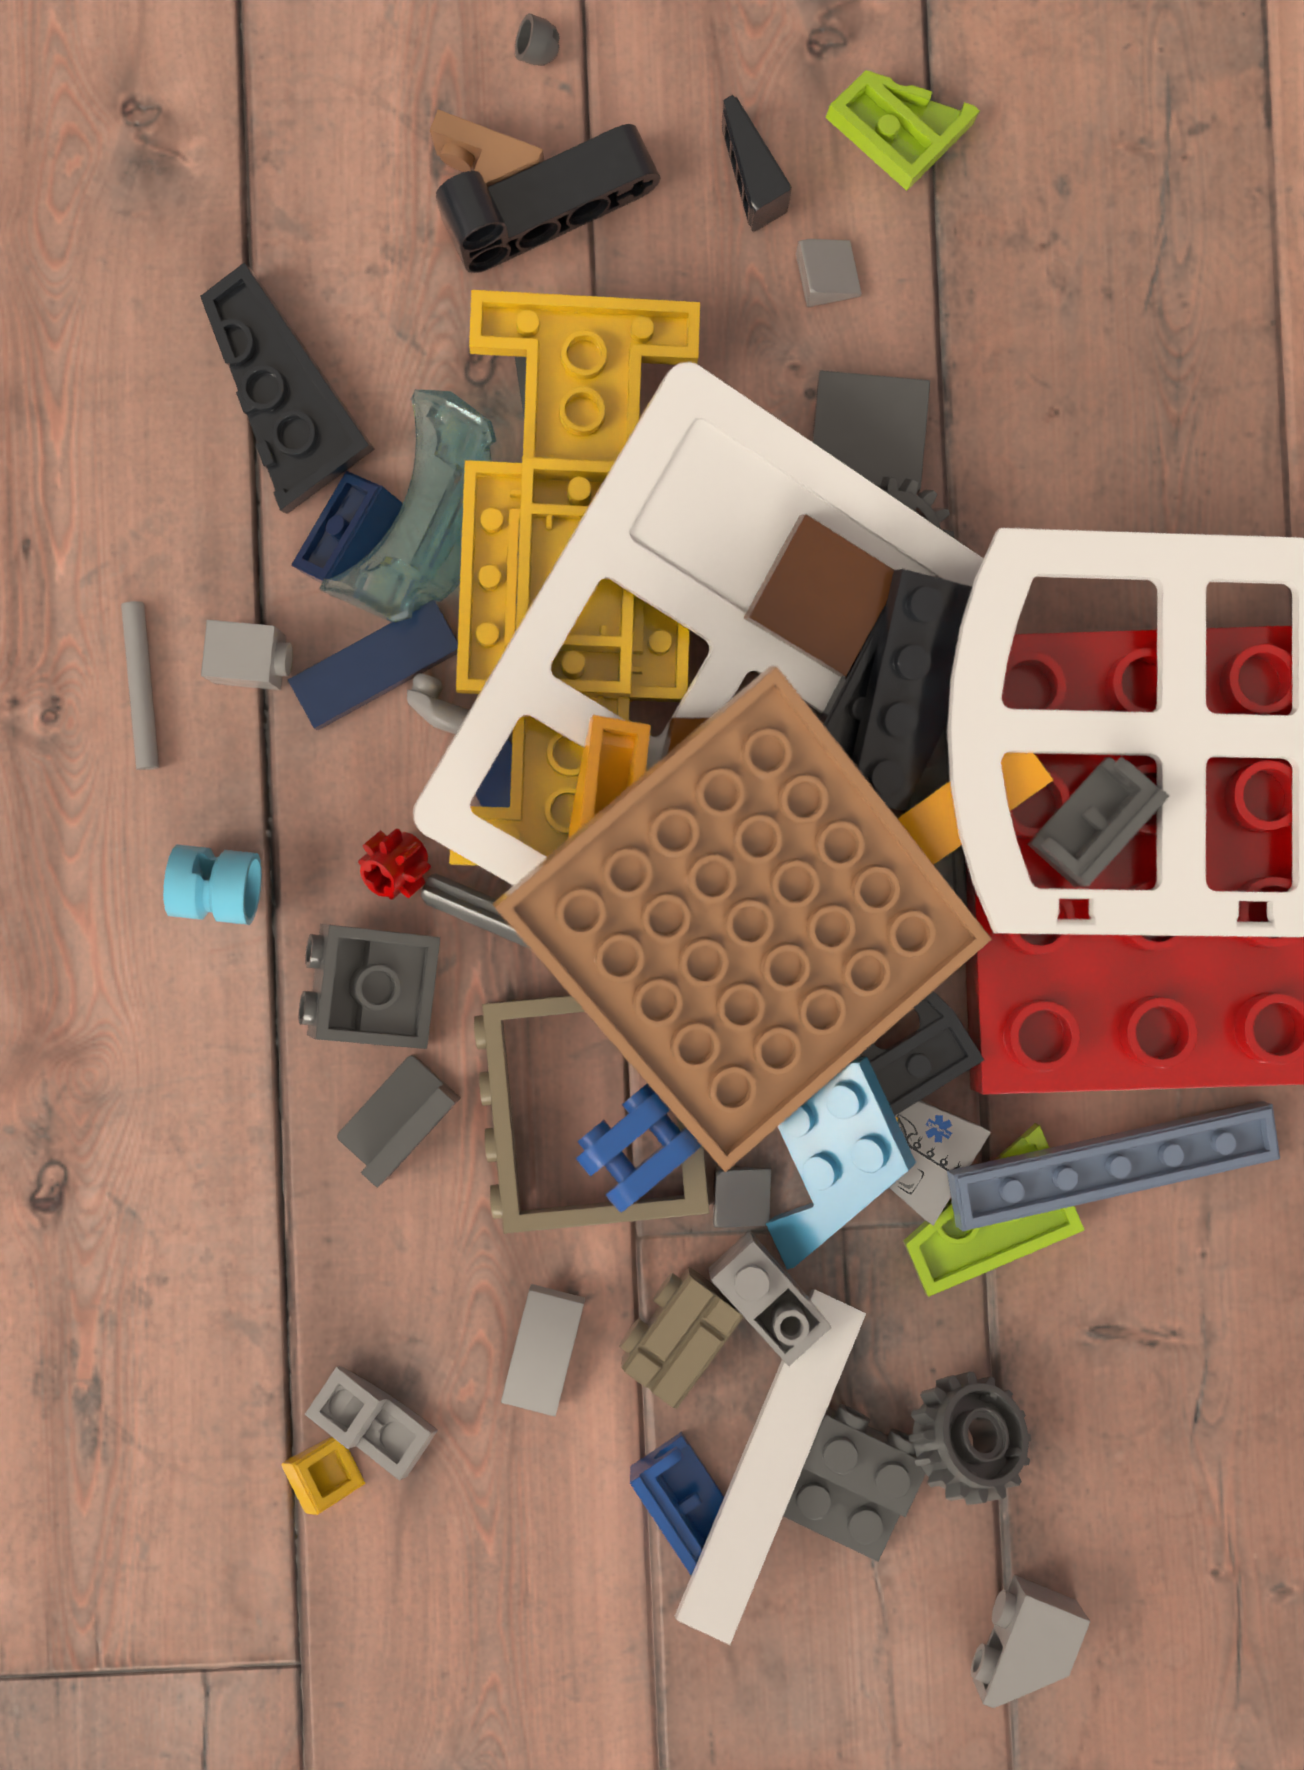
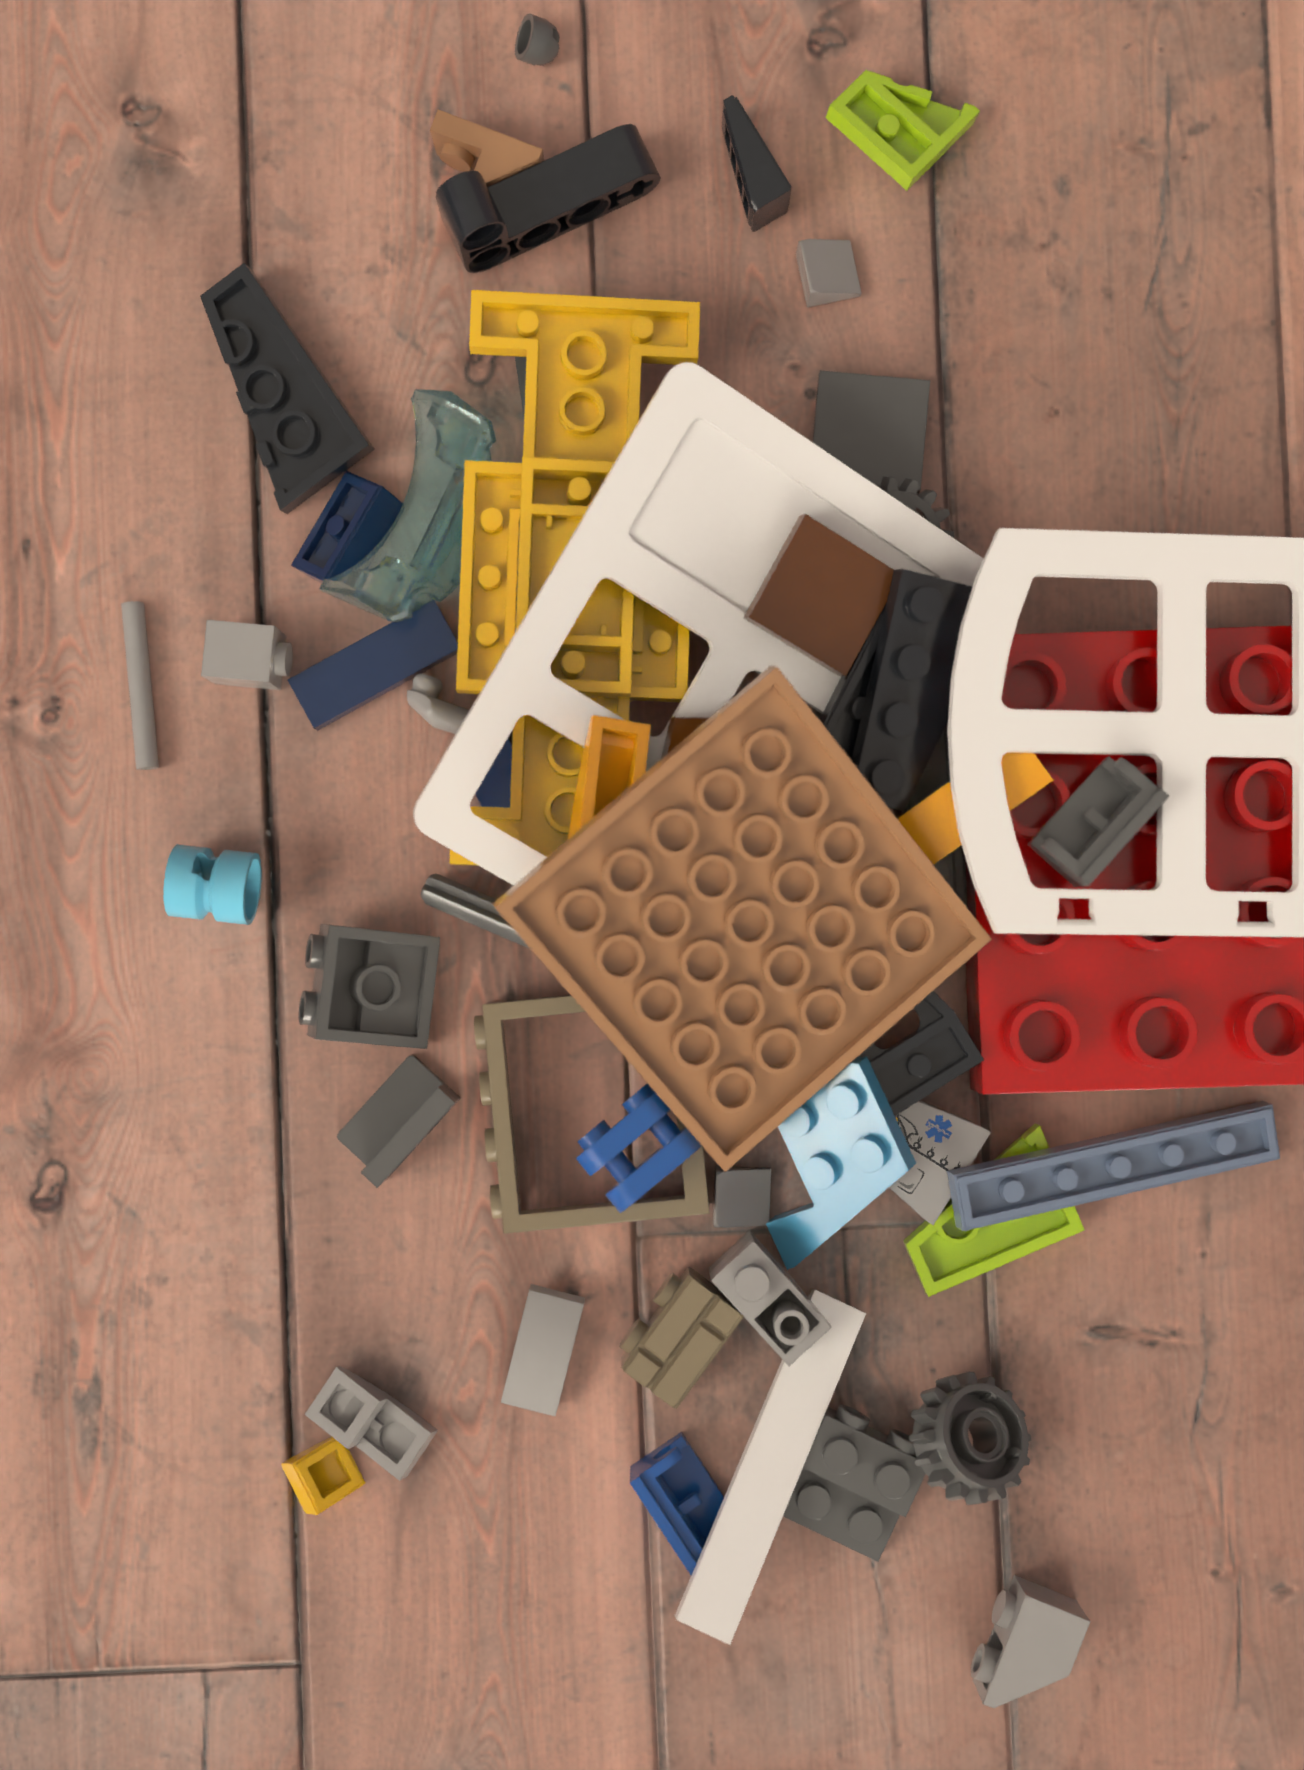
(394, 864): red gear -> none

